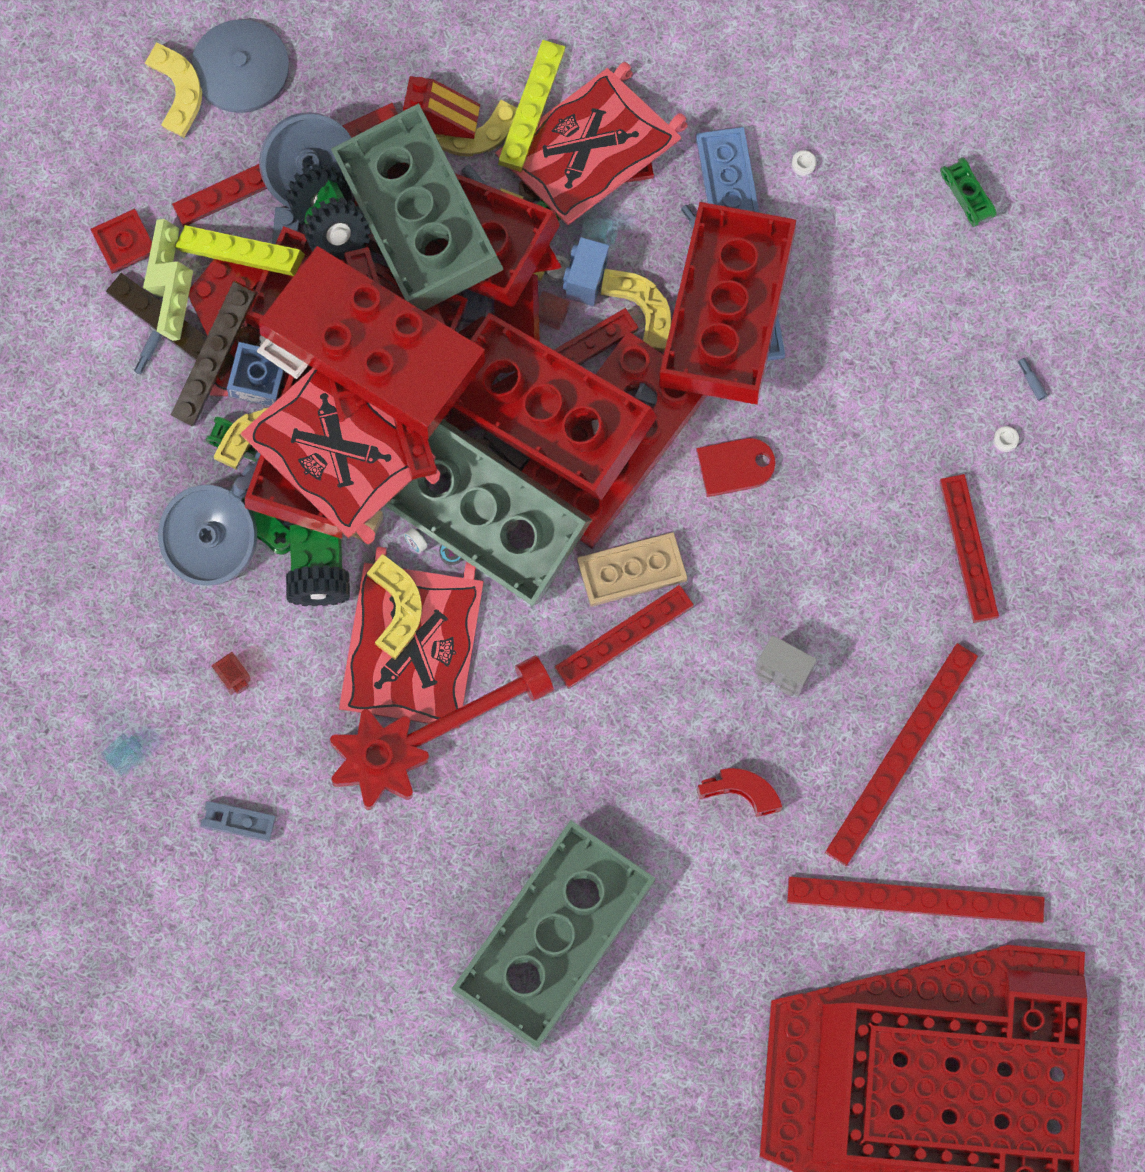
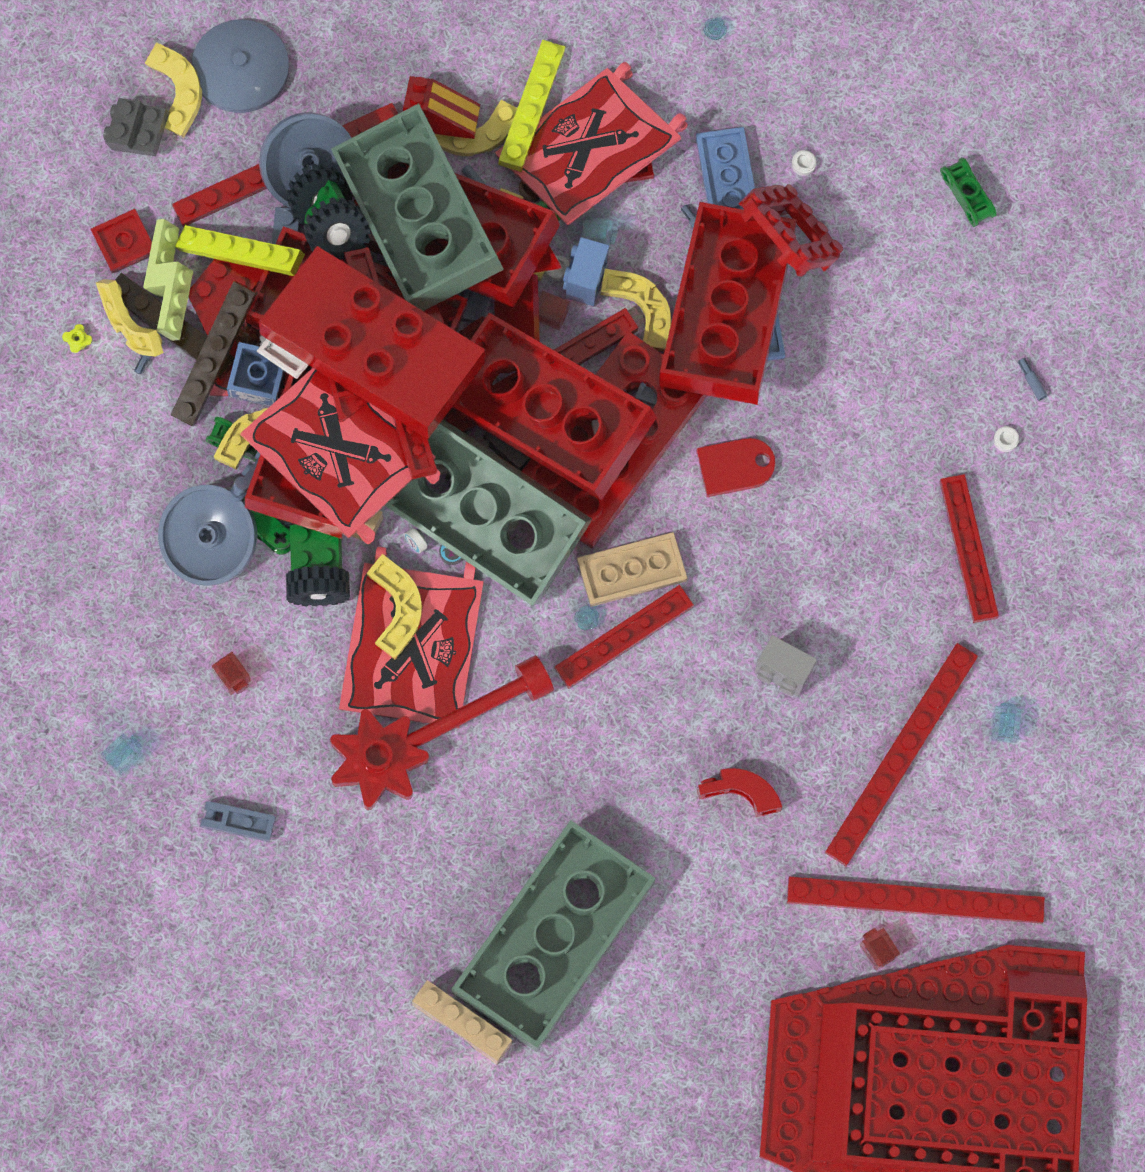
(77, 345): none -> neon yellow plate
(135, 127): none -> dark grey plate
(139, 339): none -> light yellow plate
(462, 1021): none -> tan arch
(586, 624): none -> clear light blue plate
(715, 34): none -> clear light blue plate
(773, 201): none -> red plate
(879, 948): none -> clear red brick
(1005, 723): none -> clear light blue brick

